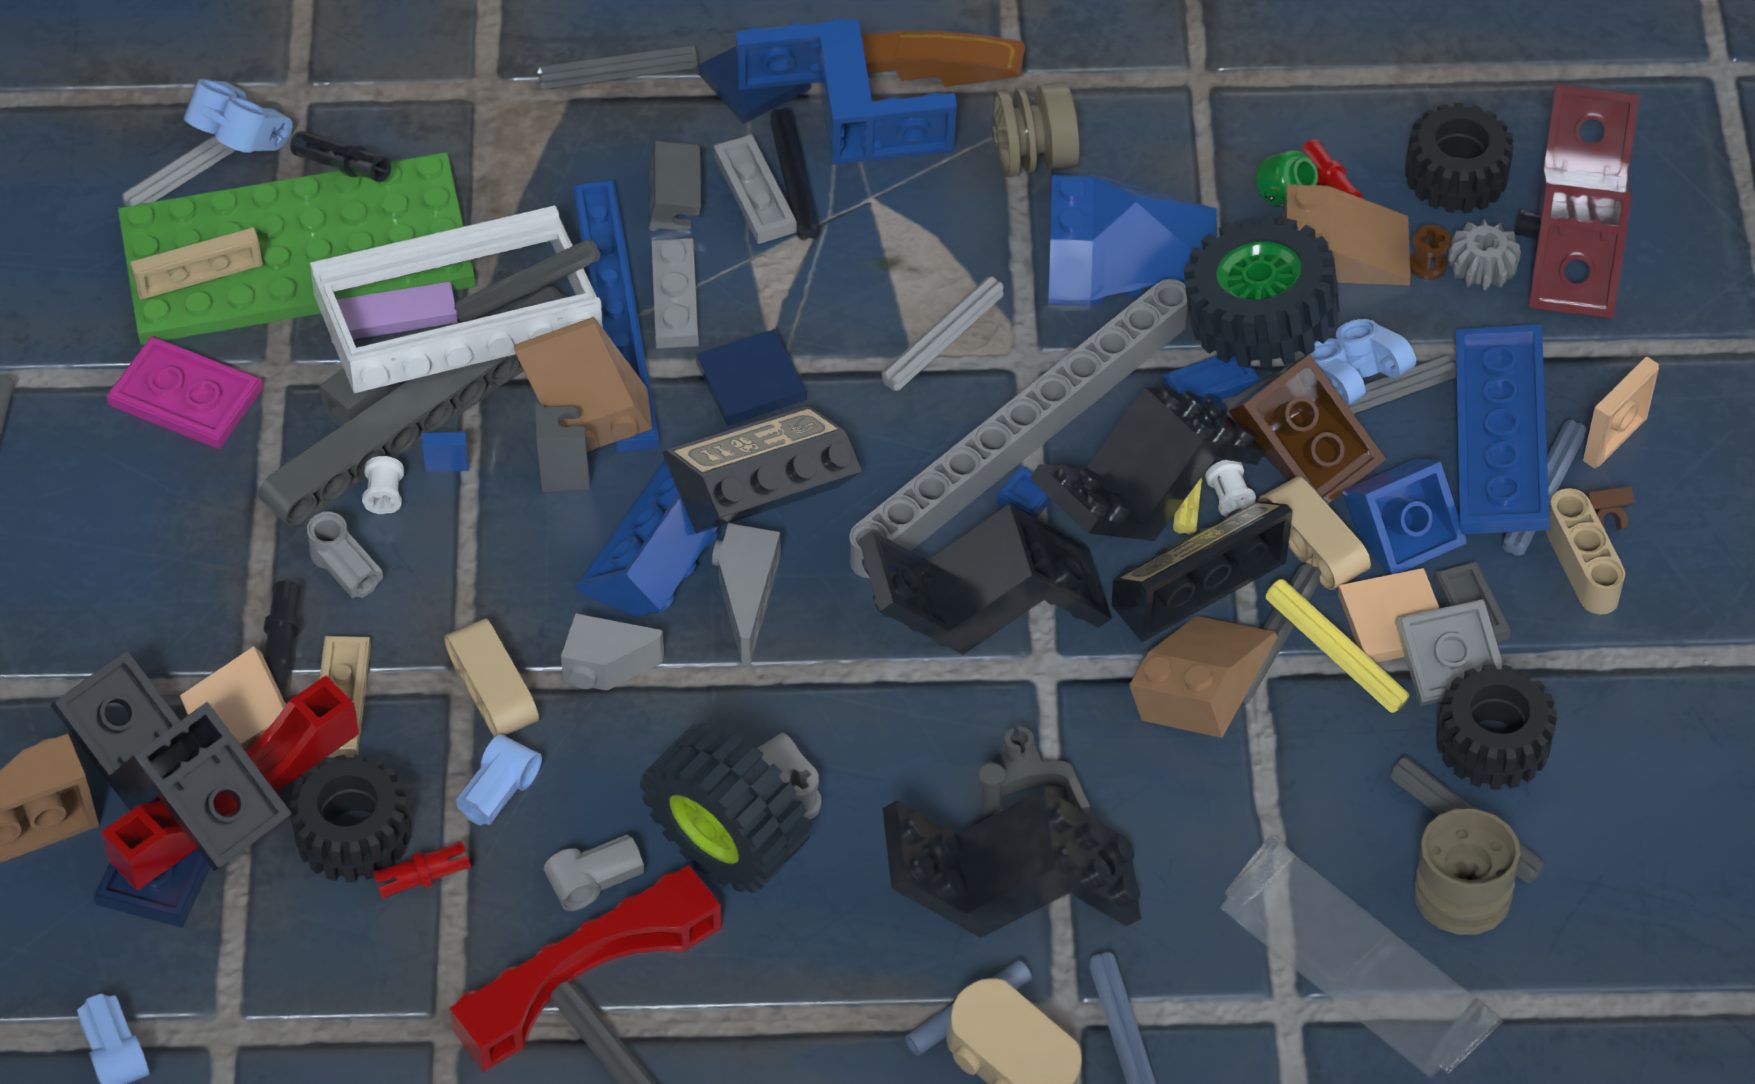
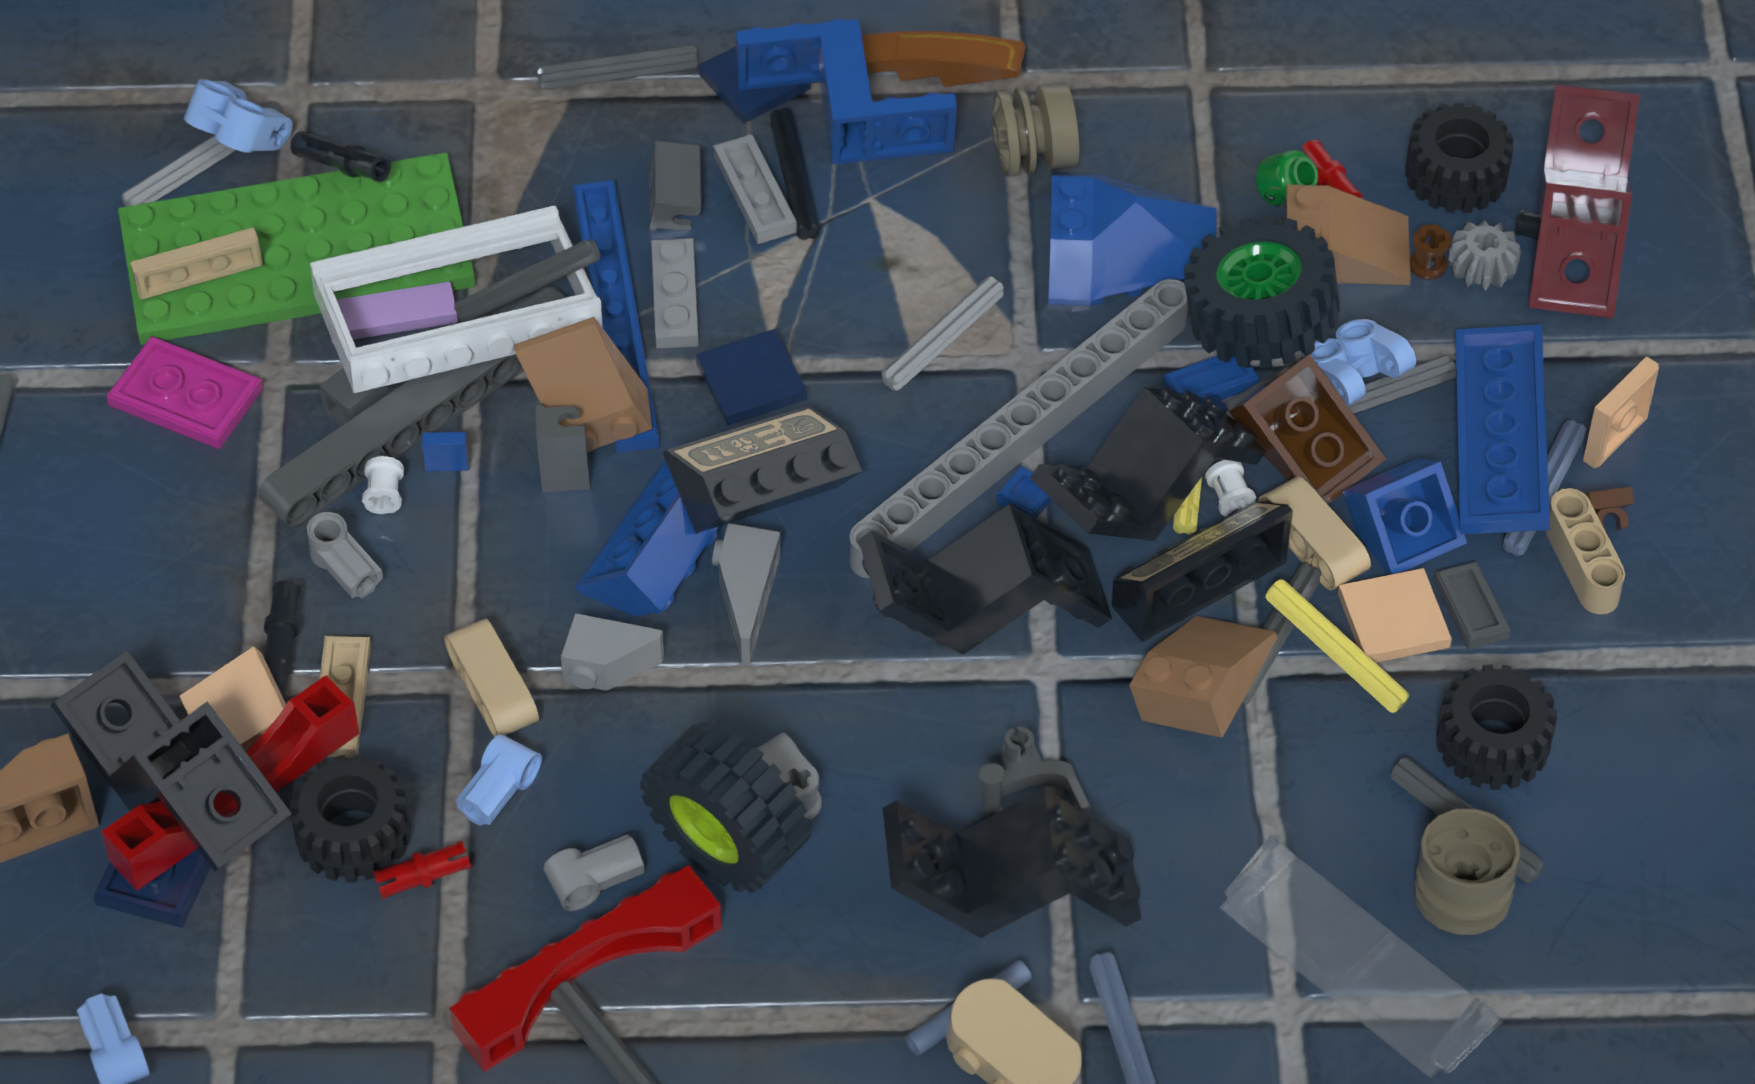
(1445, 645): light grey tile -> none

